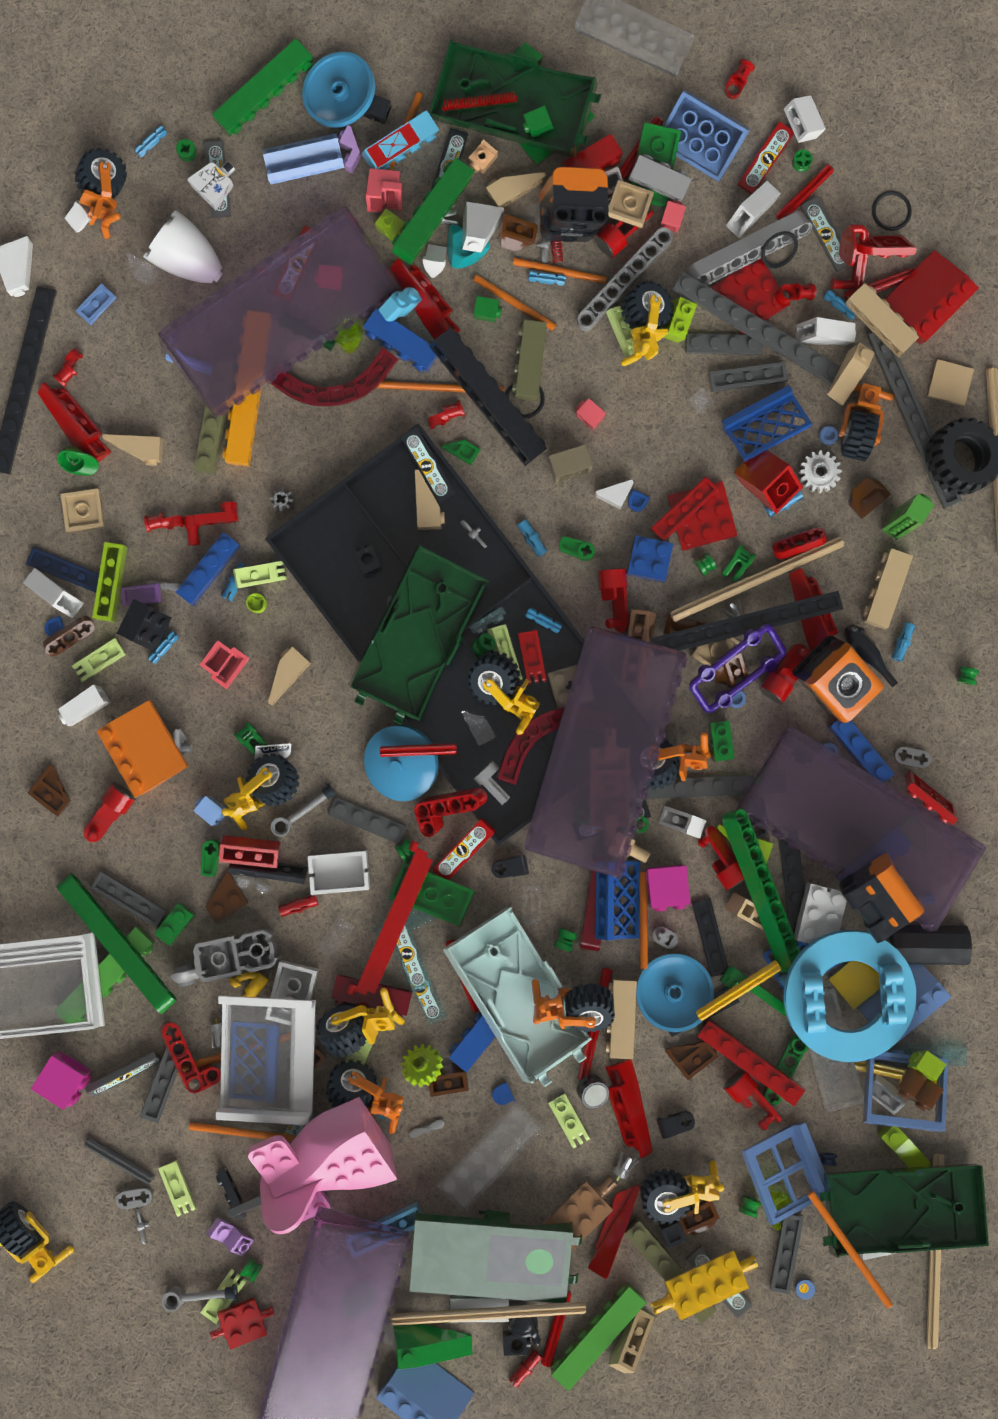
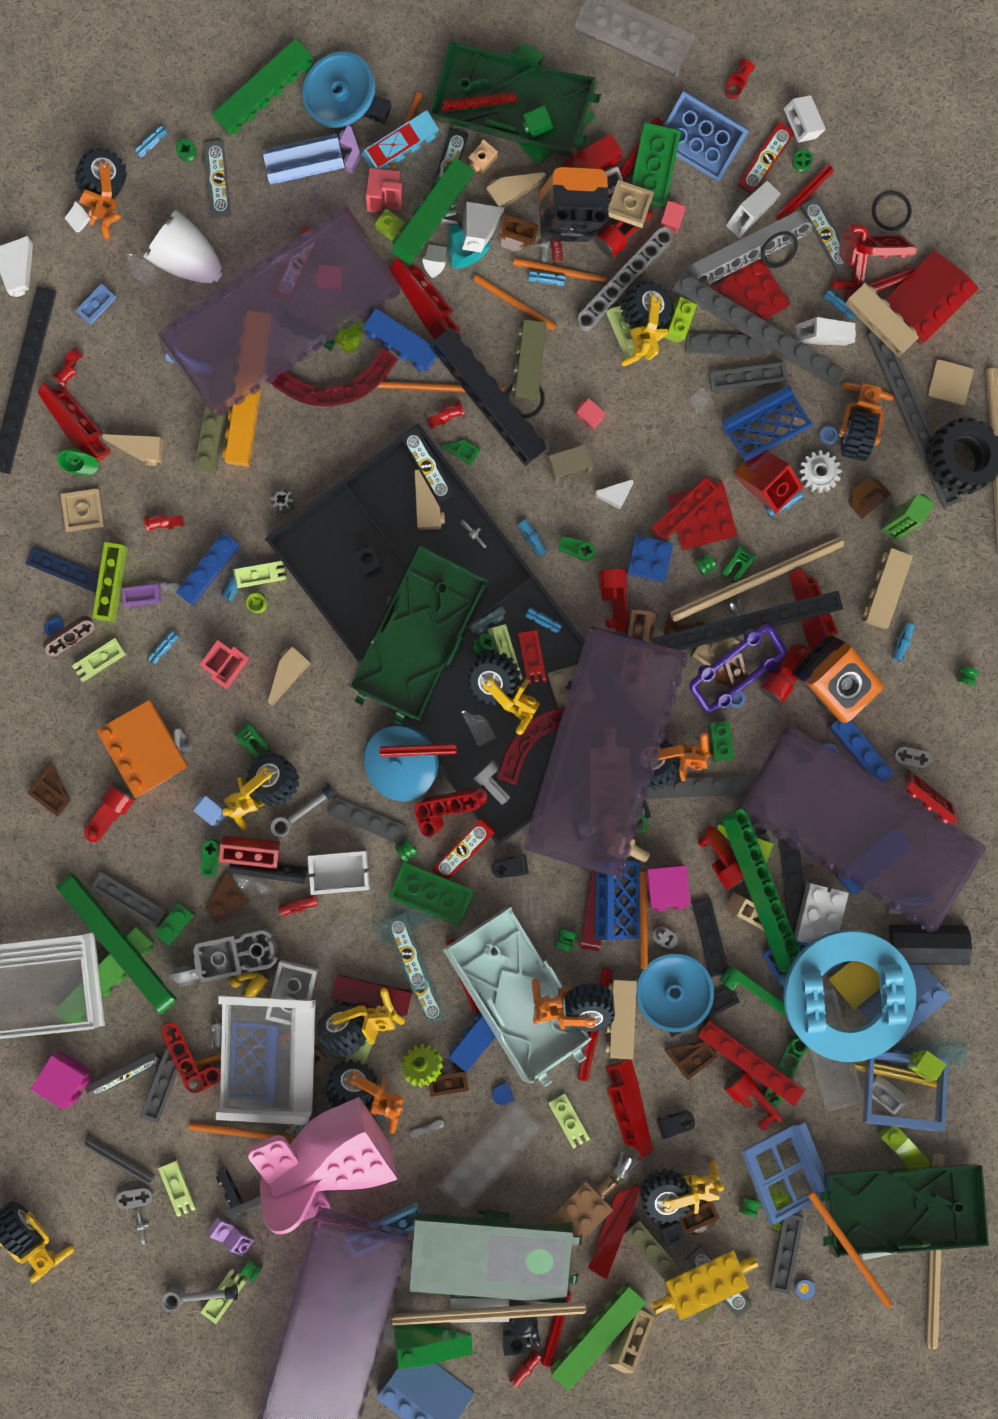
(53, 593): white slope -> none
(83, 705): white slope -> none
(144, 625): black brick -> none
(213, 183): white torso -> none
(227, 514): red beam -> none
(242, 1323): red plate -> none
(281, 749): sticker -> none
(394, 922): red piece -> none
(400, 304): medium azure brick -> none
(487, 309): green brick -> none
(592, 1091): piece -> none
(637, 501): blue tile -> none
(660, 178): light grey brick -> none
(682, 822): white slope -> none
(738, 990): yellow axle -> none
(804, 291): red connector -> none
(813, 542): red beam -> none
(828, 1159): dark blue bush -> none
(850, 372): tan slope -> none
(868, 651): black piece -> none
(882, 897): black piece -> none
(919, 1089): reddish brown brick -> none

